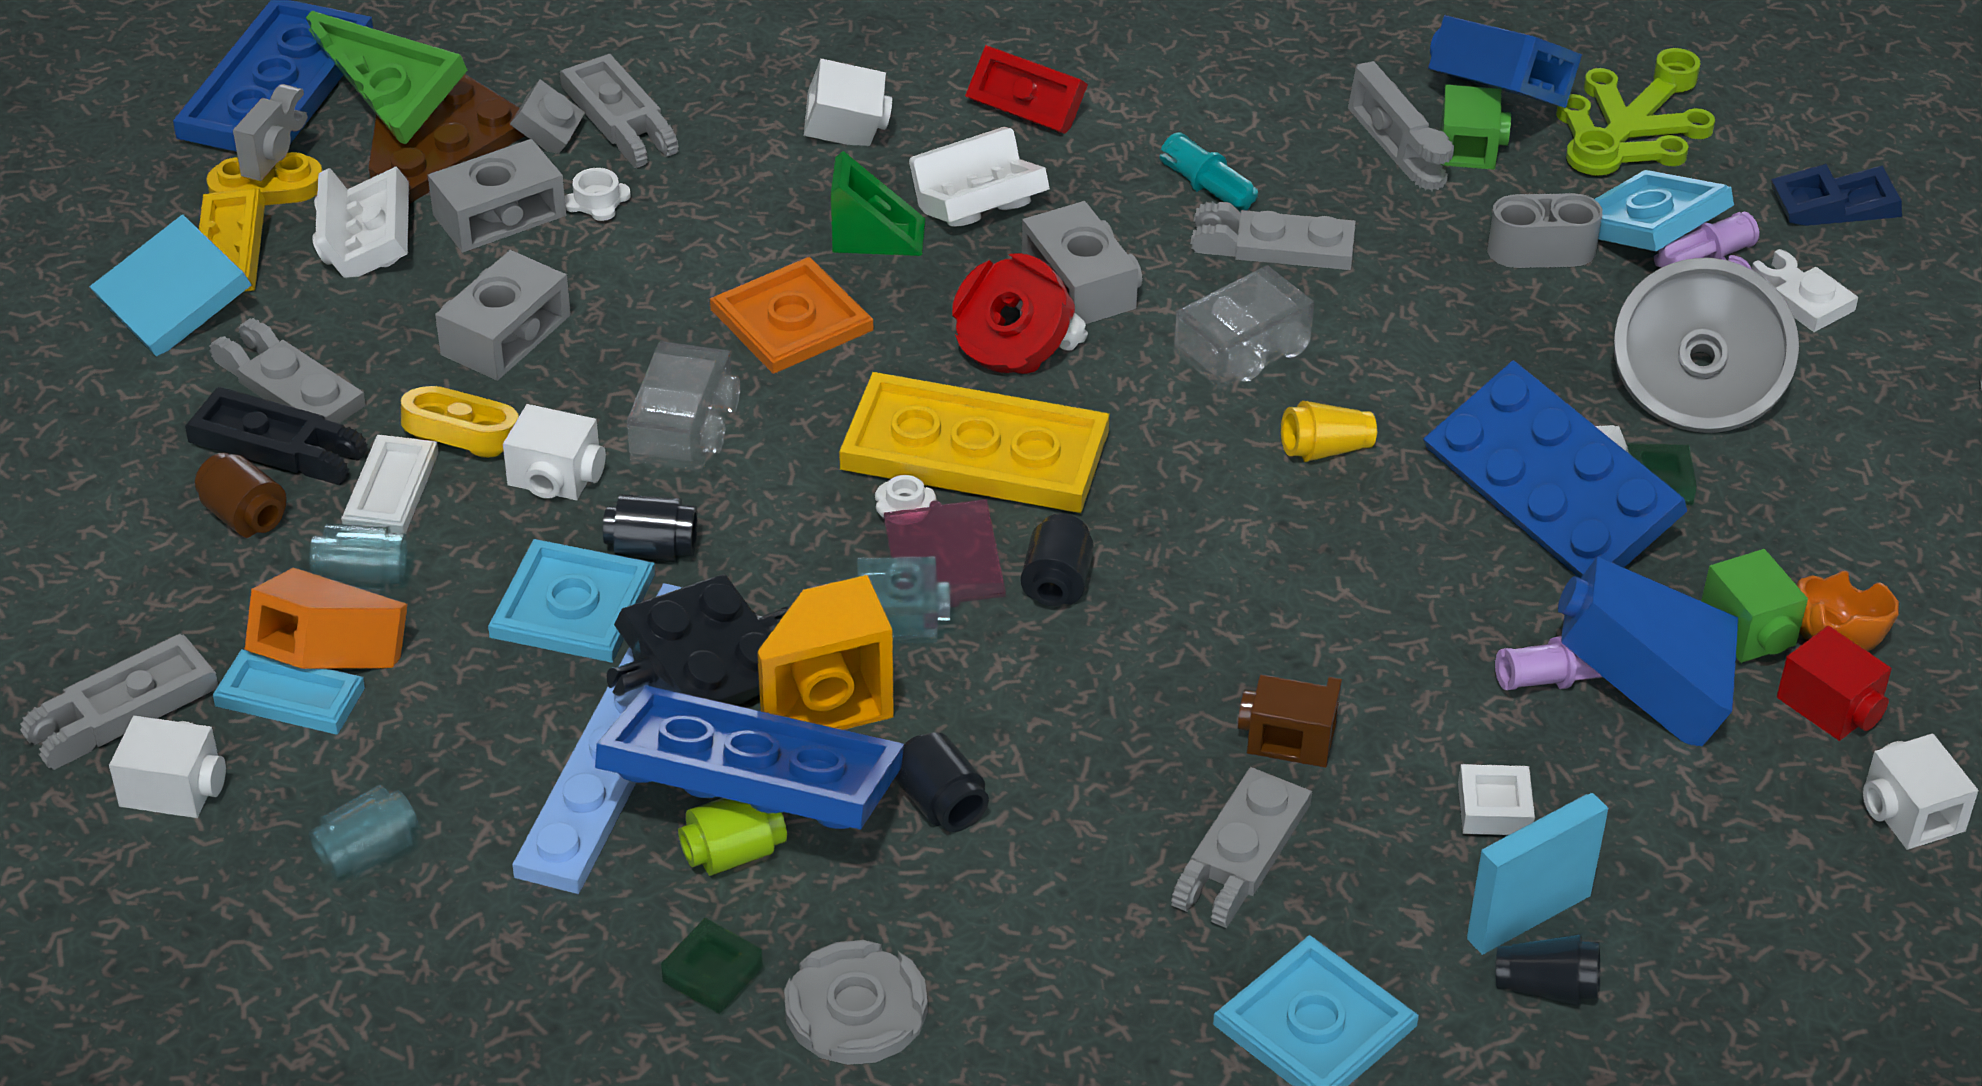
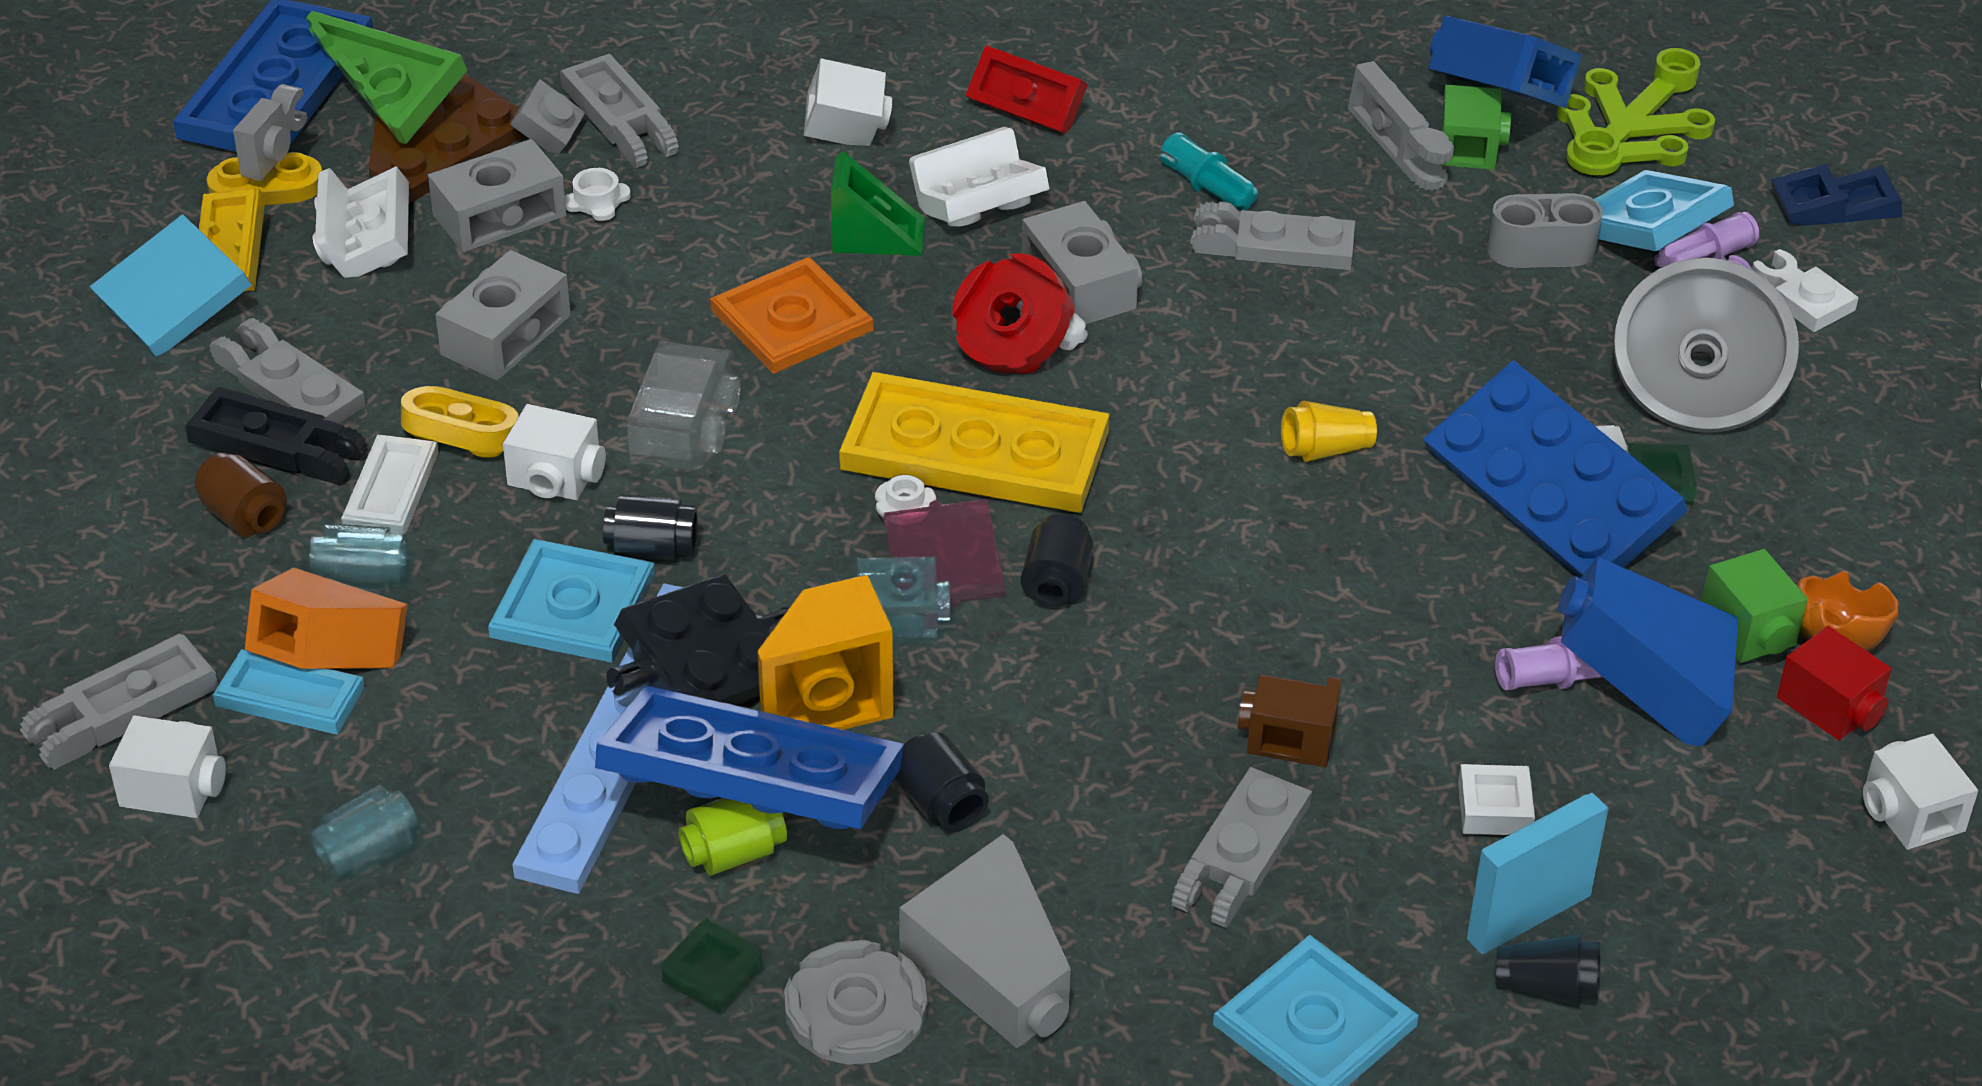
(991, 943): none -> light grey slope
(1244, 327): clear brick -> none

